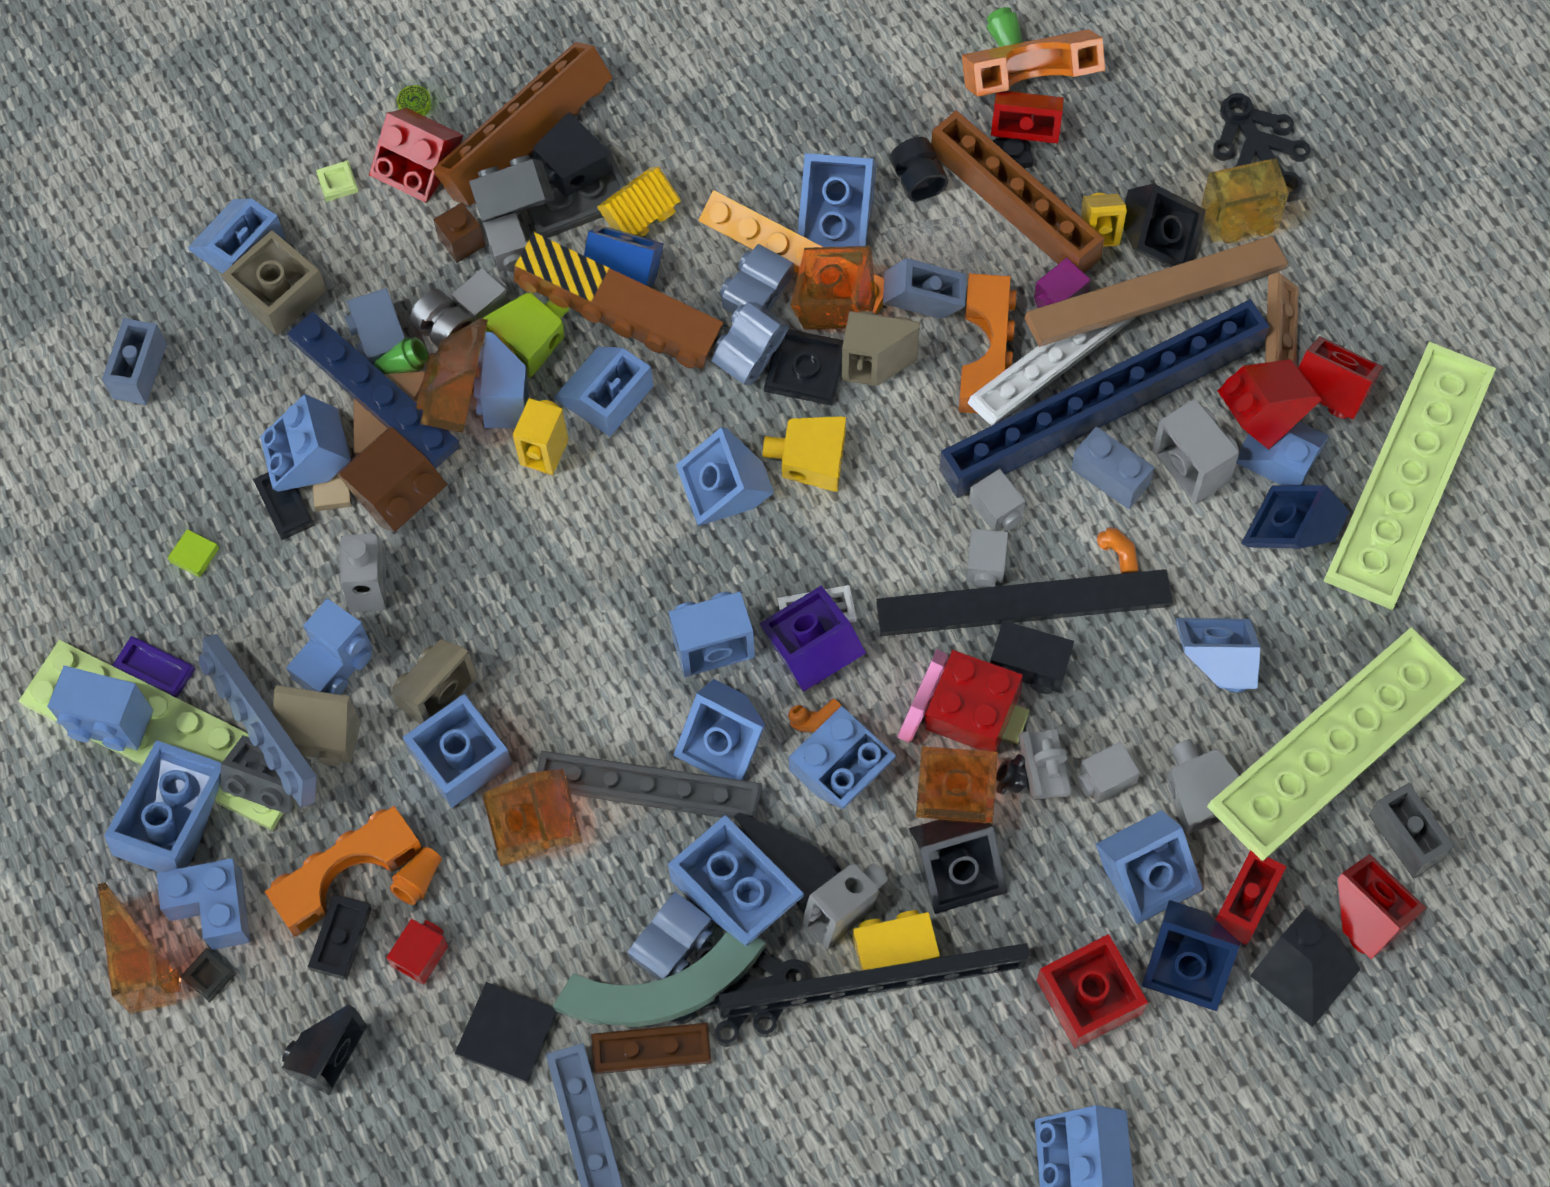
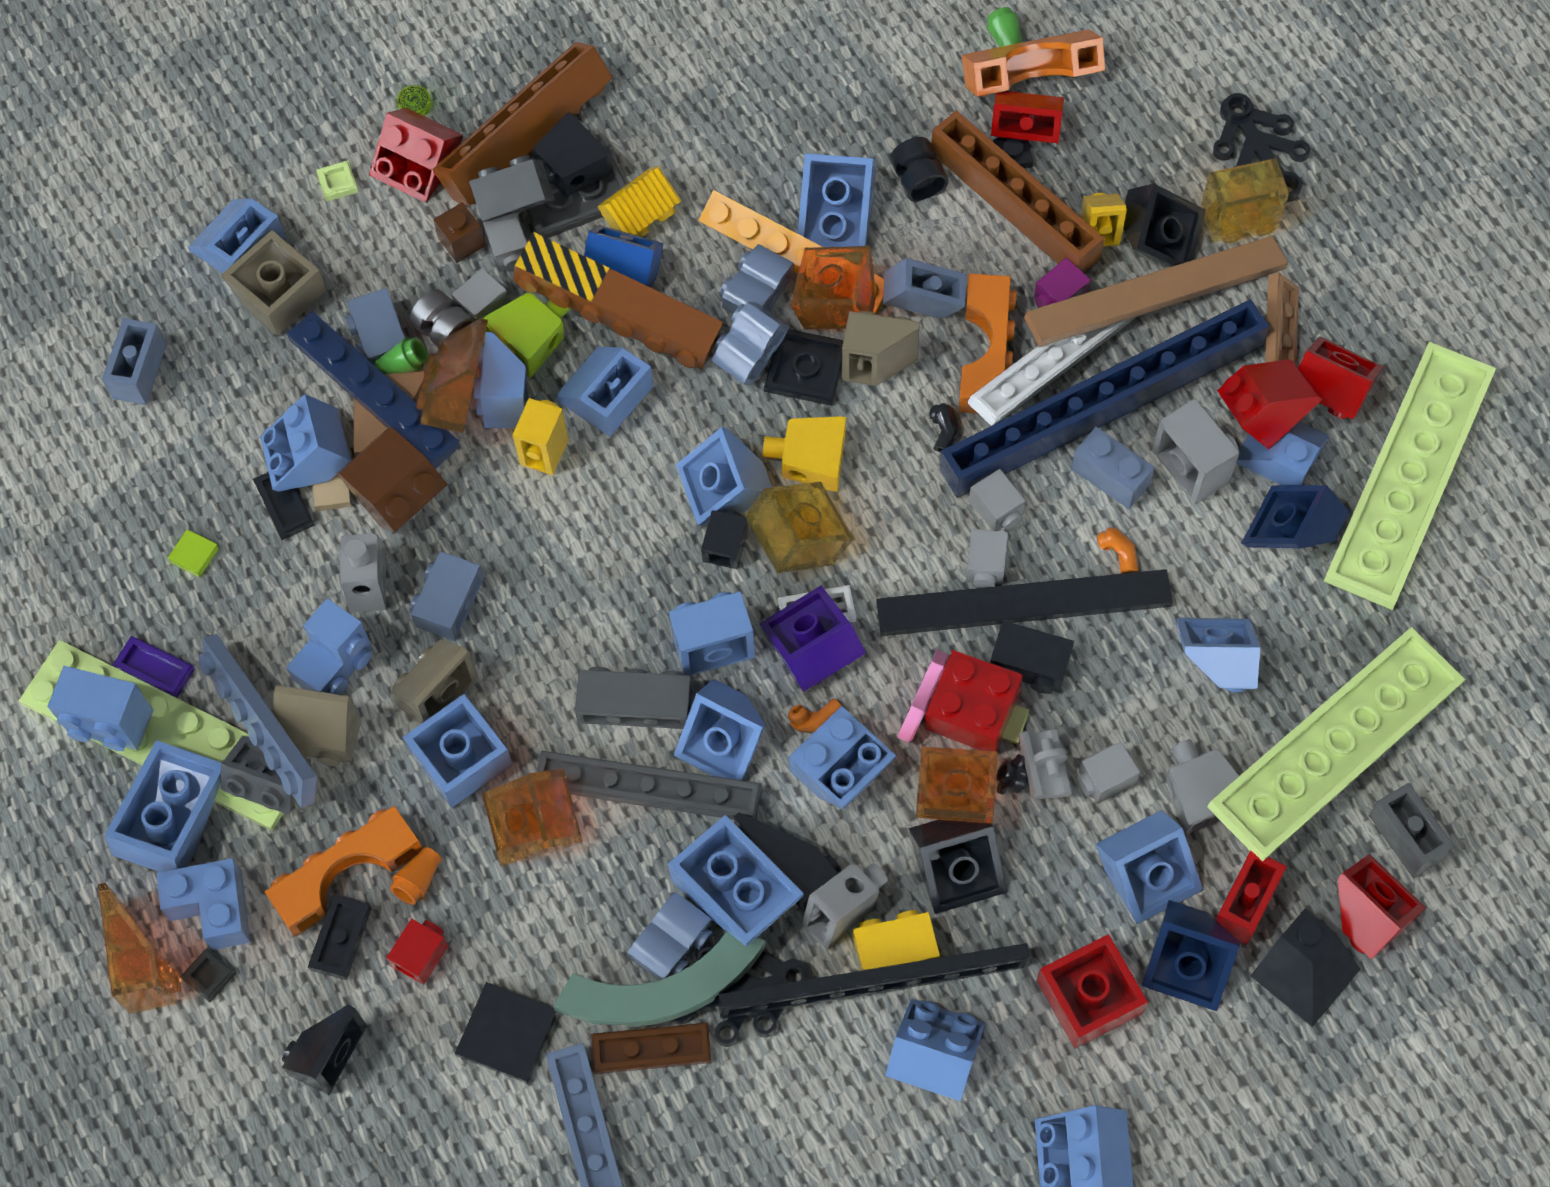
(446, 595): none -> sand blue brick
(633, 698): none -> dark grey brick
(725, 538): none -> black brick
(799, 527): none -> clear yellow brick
(935, 1049): none -> medium blue slope
(948, 422): none -> black arm

